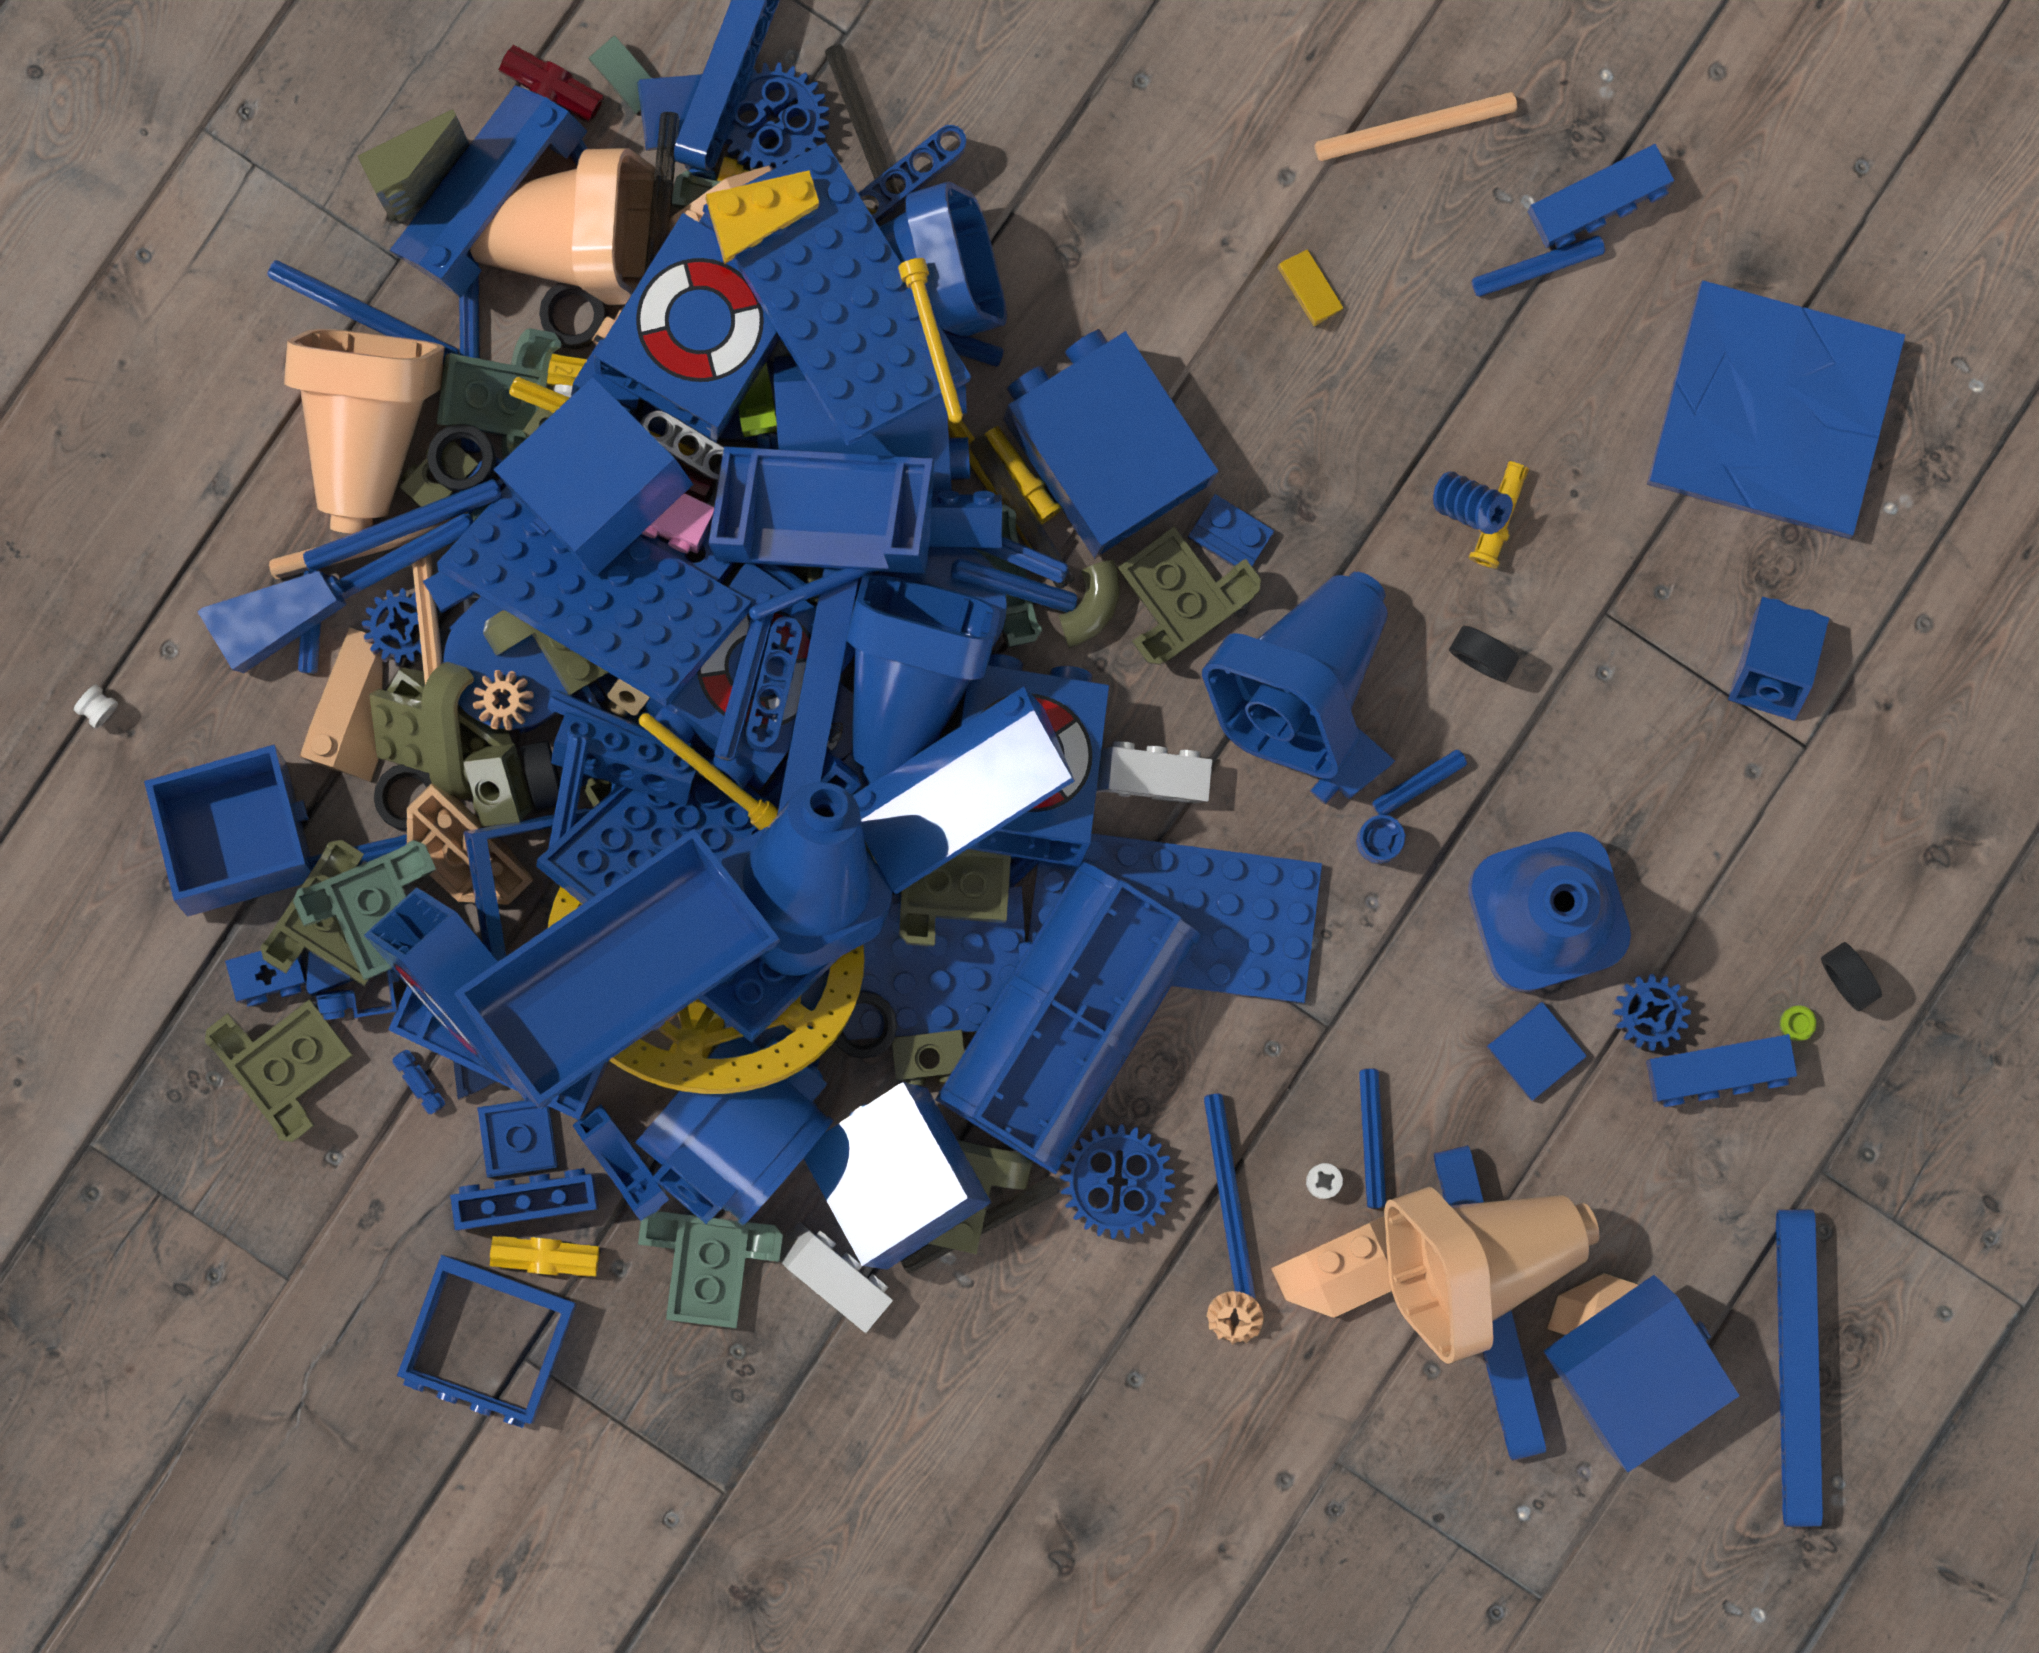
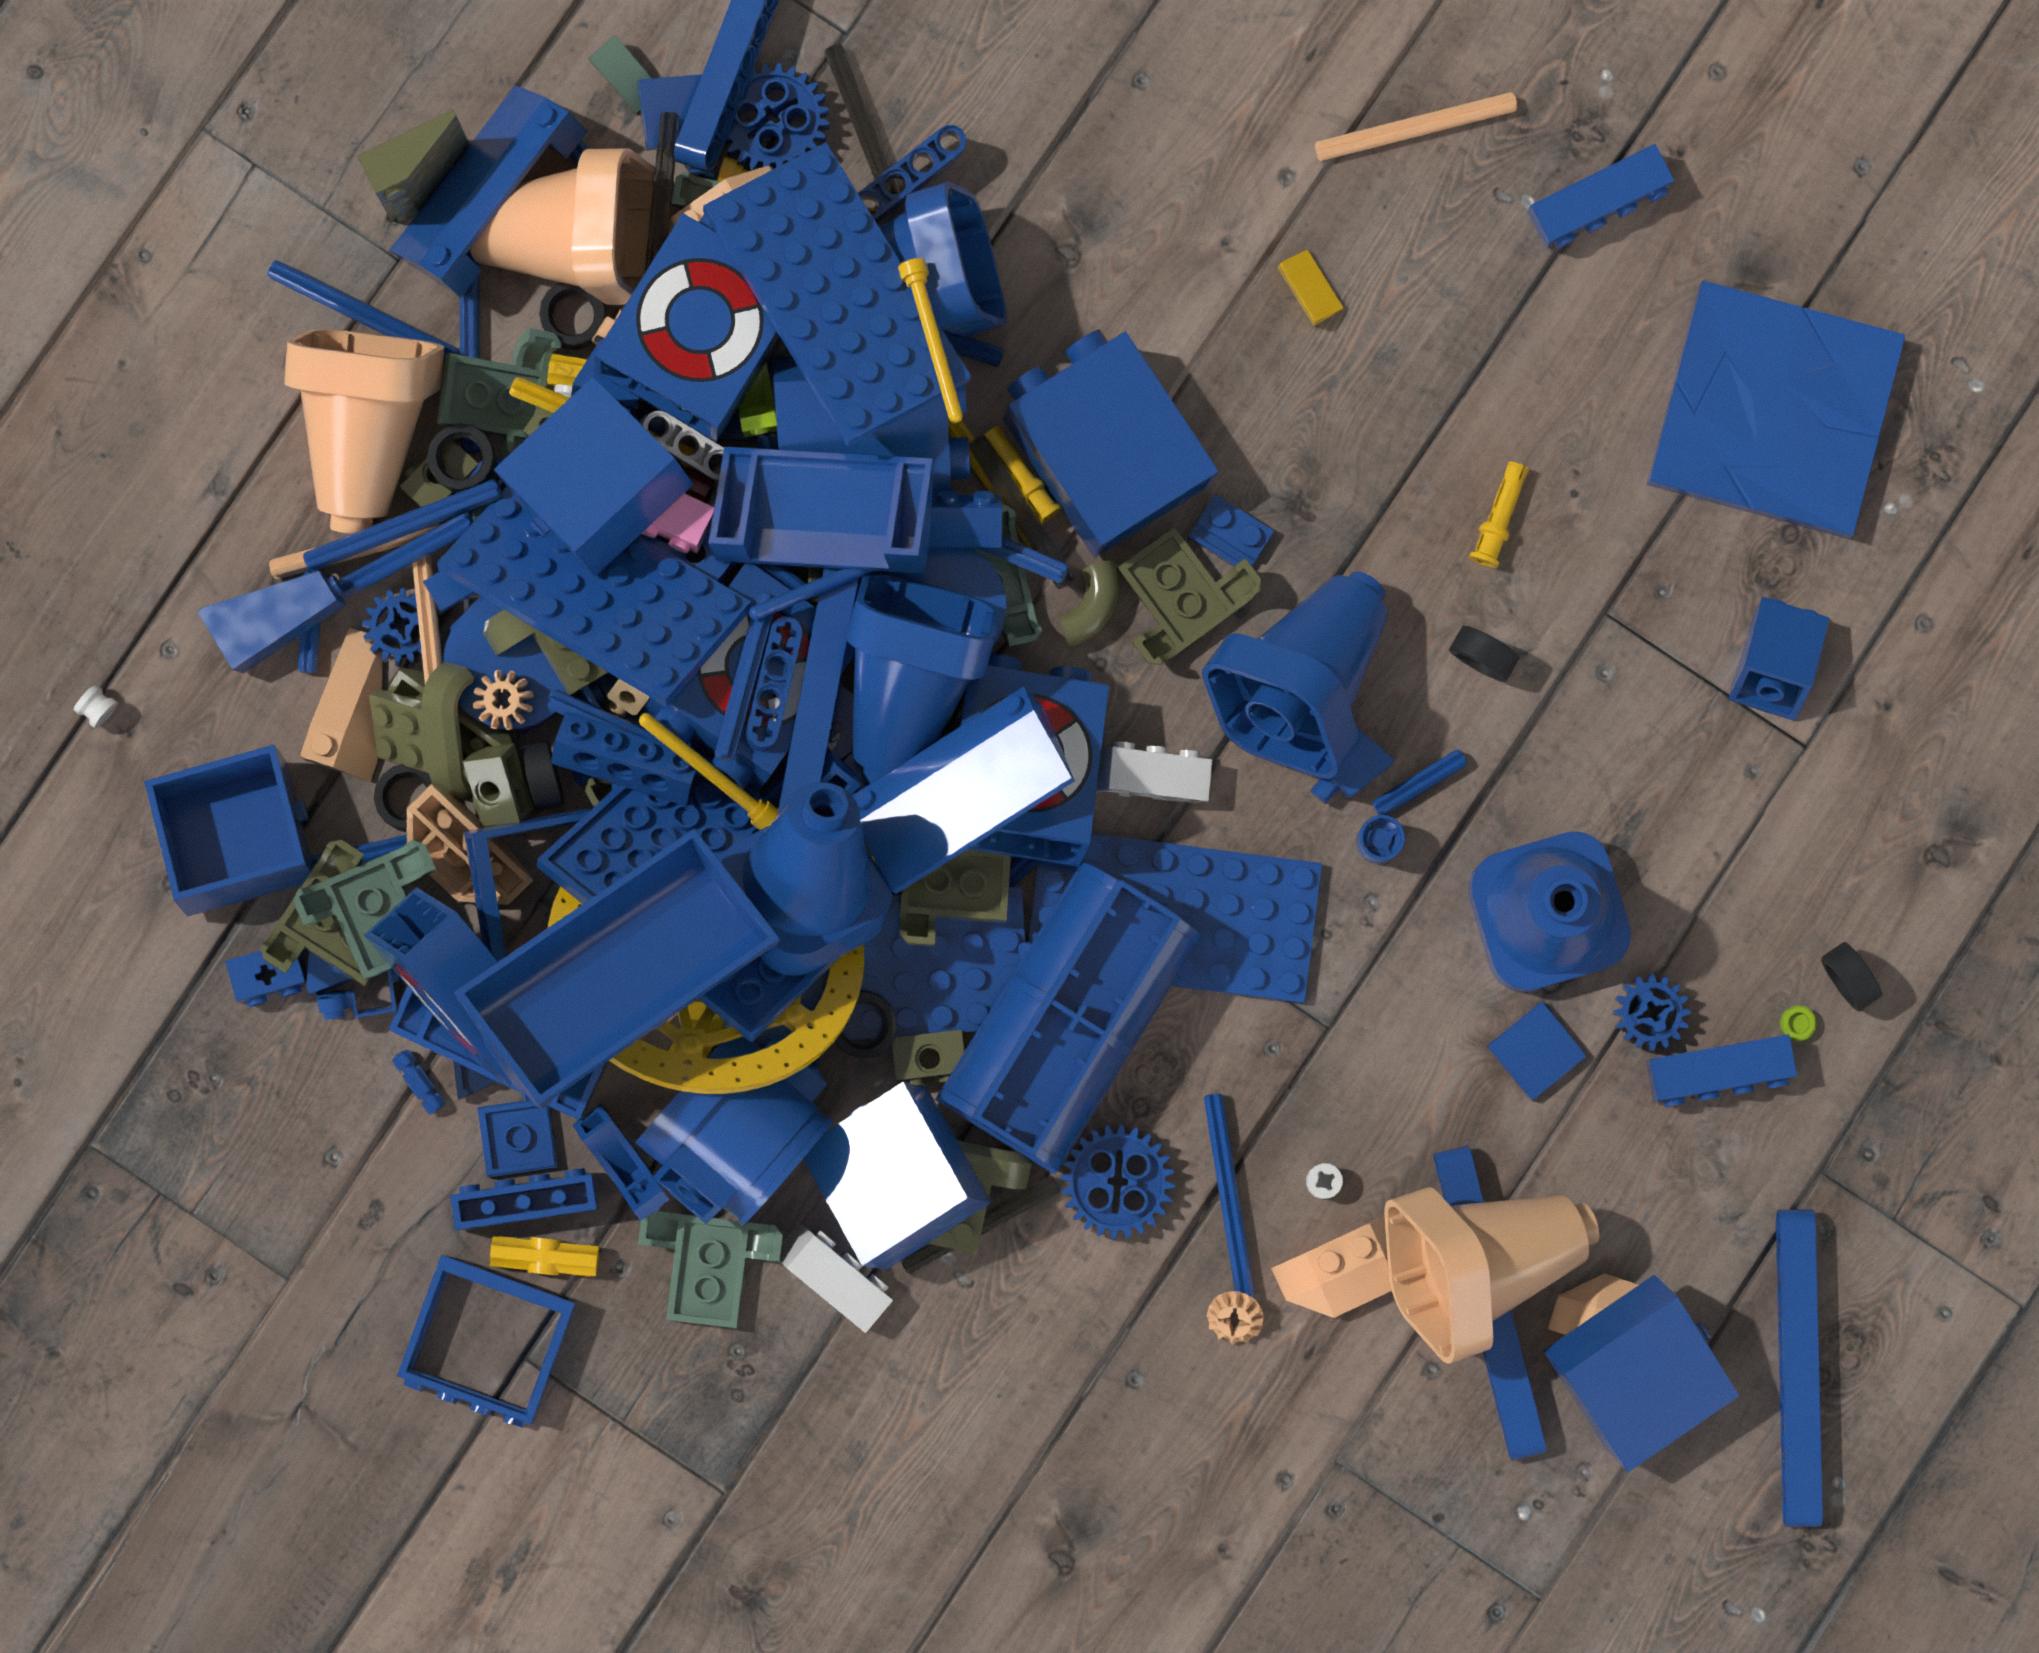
(281, 1064): olive piece -> none
(551, 82): dark red piece -> none
(569, 786): blue axle -> none
(758, 209): yellow wing -> none
(1013, 585): blue axle -> none
(1372, 1138): blue axle -> none
(1471, 503): blue piece -> none
(1538, 266): blue axle -> none

